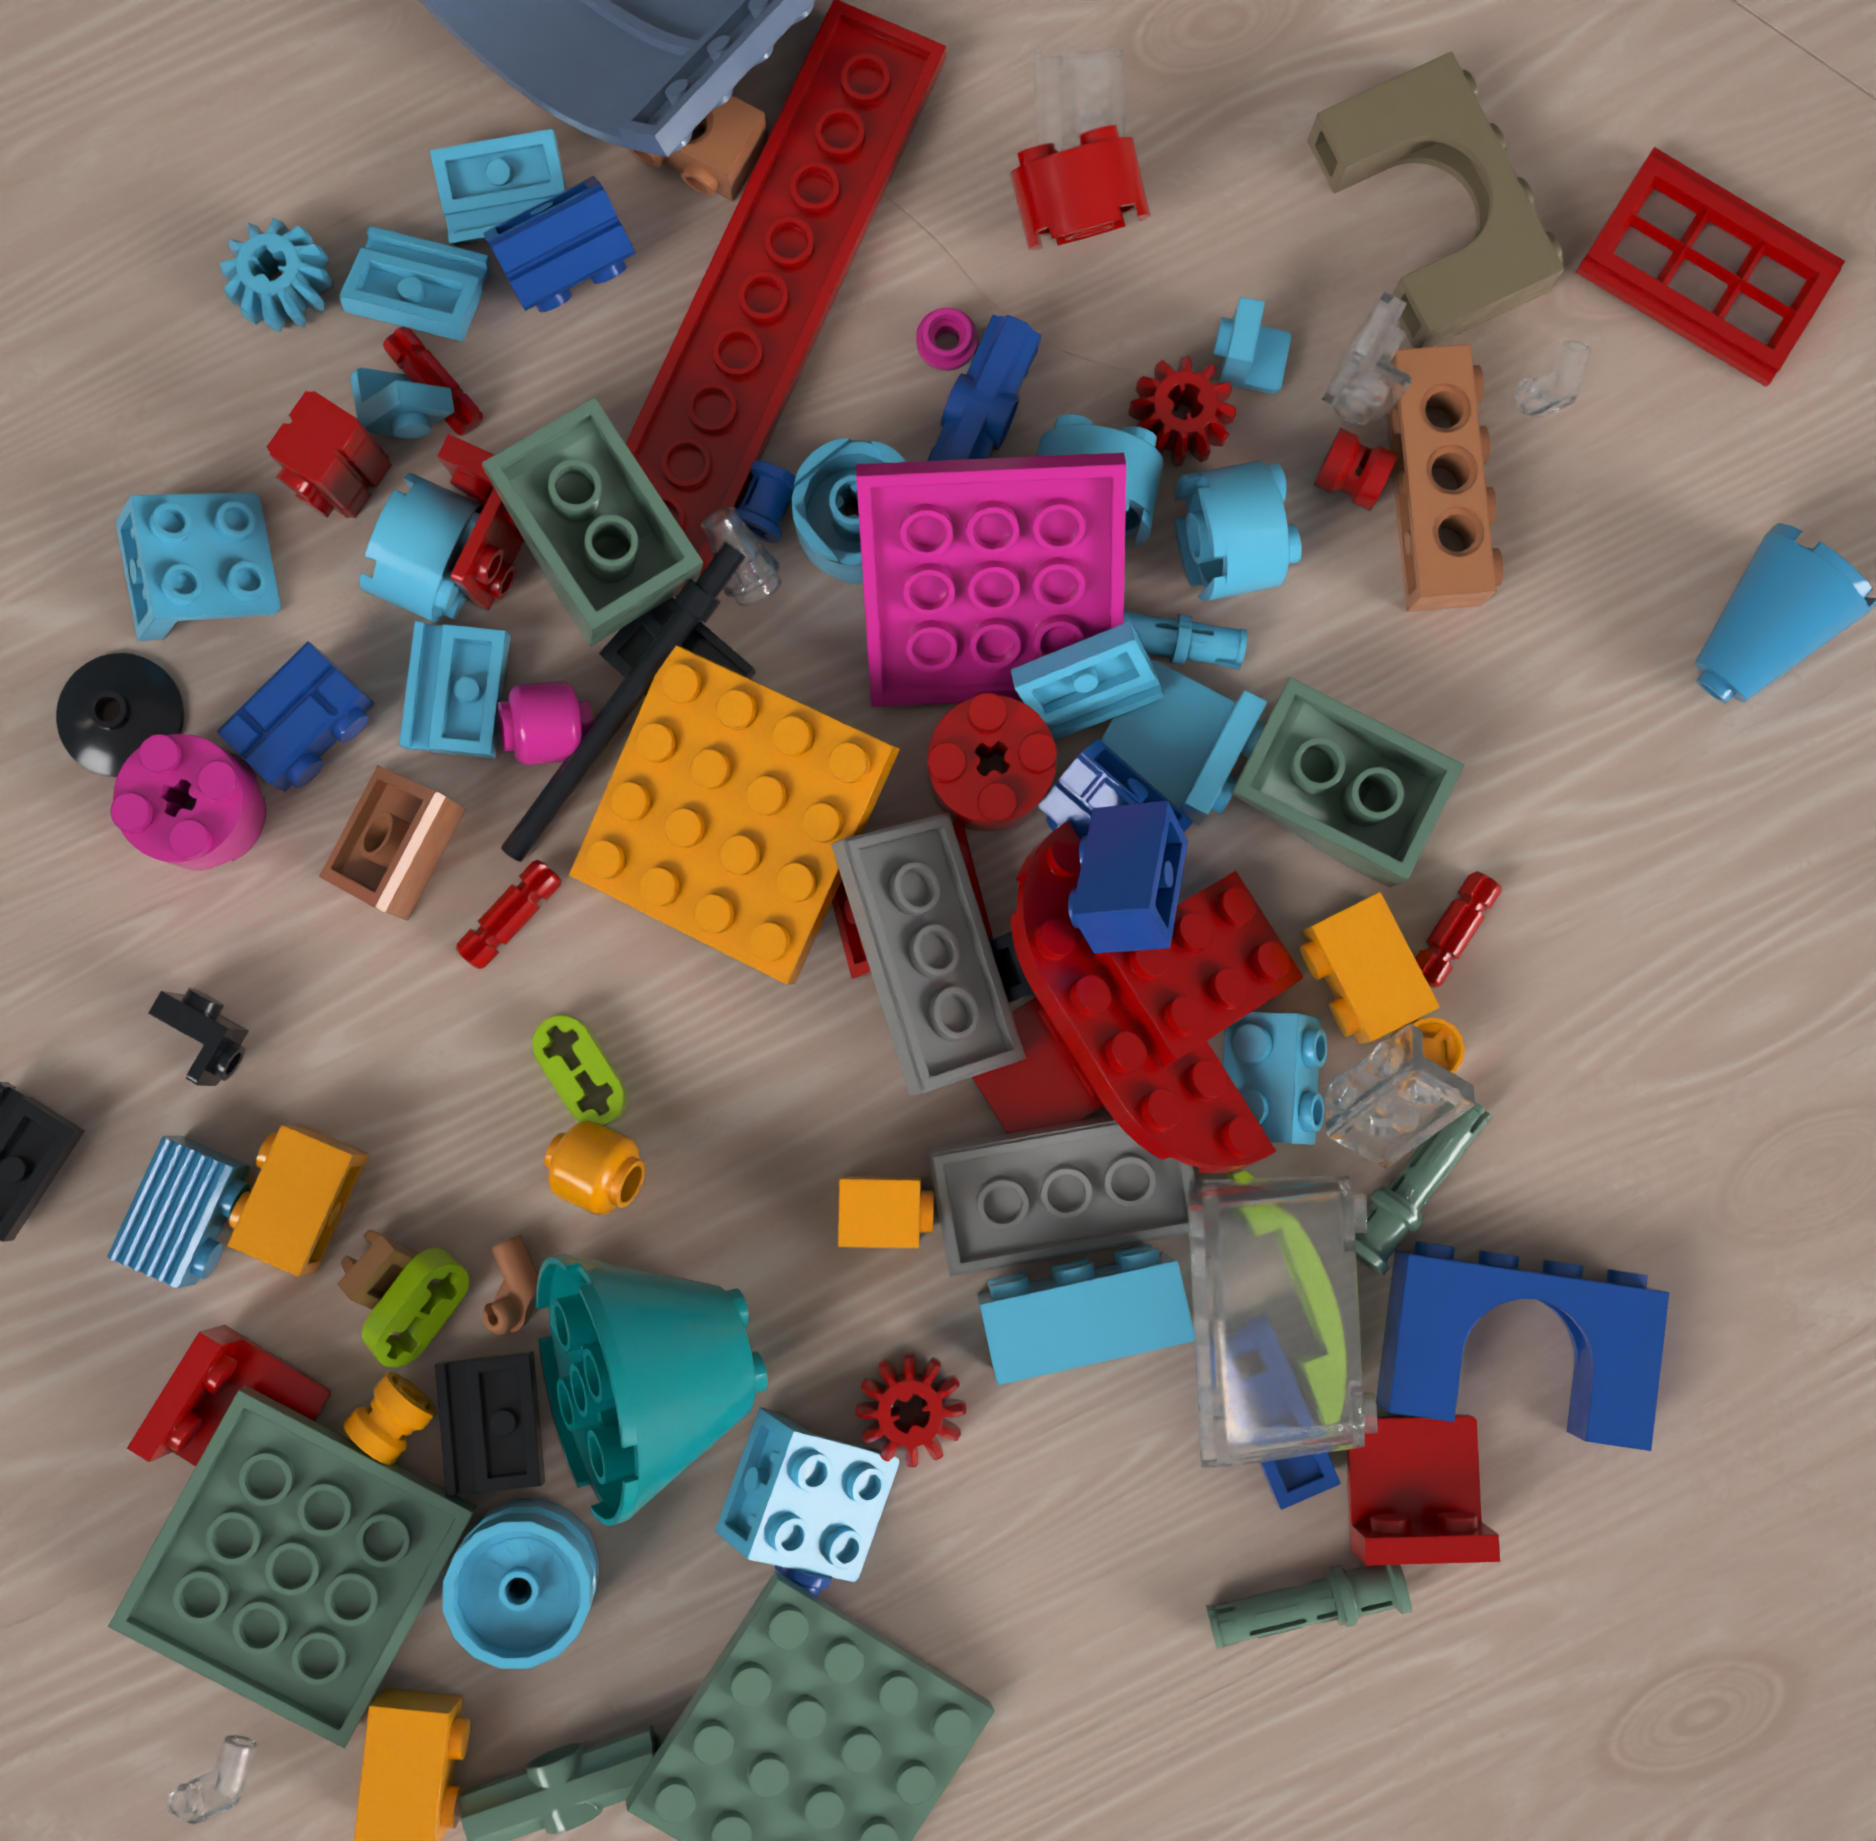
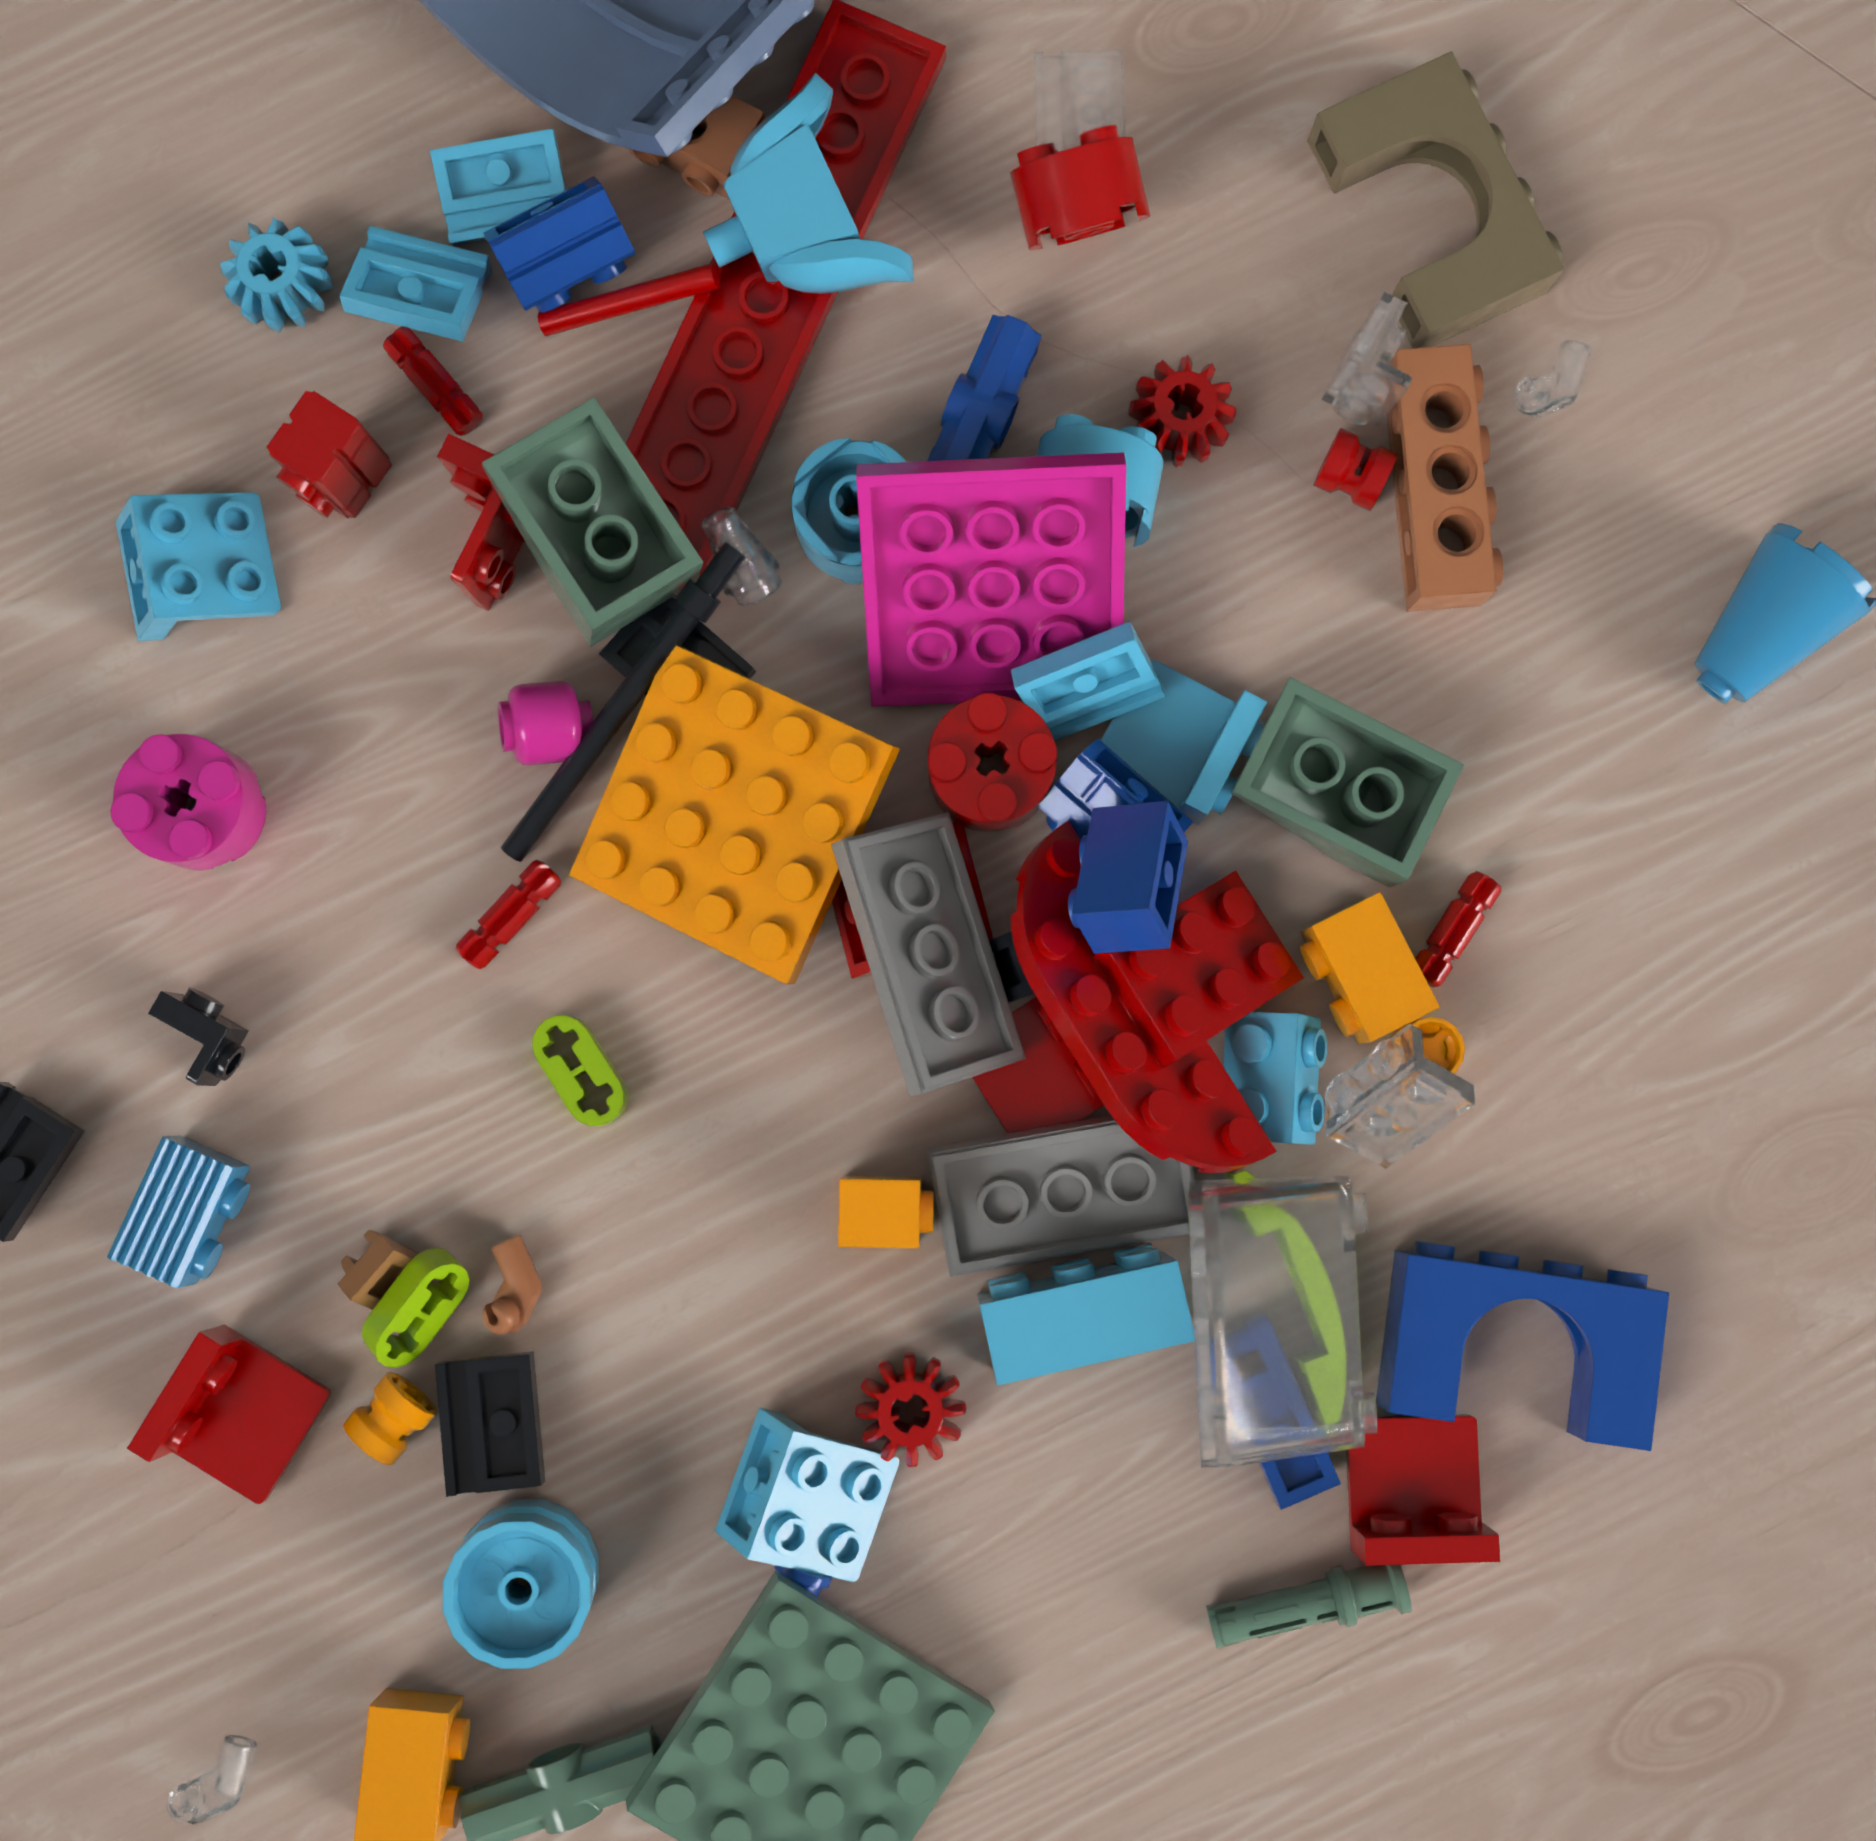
(147, 703): black dish -> none
(292, 1566): sand green plate -> none
(296, 1198): light orange brick -> none
(297, 719): blue brick -> none
(392, 843): nougat slope -> none
(396, 406): medium azure bracket -> none
(418, 548): medium azure brick -> none
(454, 690): medium azure plate -> none
(594, 1168): light orange head -> none
(629, 299): none -> red bar
(640, 1375): teal cone -> none
(766, 500): blue bush -> none
(794, 211): none -> medium azure torso
(951, 322): dark pink plate -> none
(1189, 640): medium azure pin -> none
(1235, 529): medium azure brick -> none
(1251, 353): medium azure bracket -> none
(1398, 1207): sand green pin -> none
(1710, 267): red piece -> none

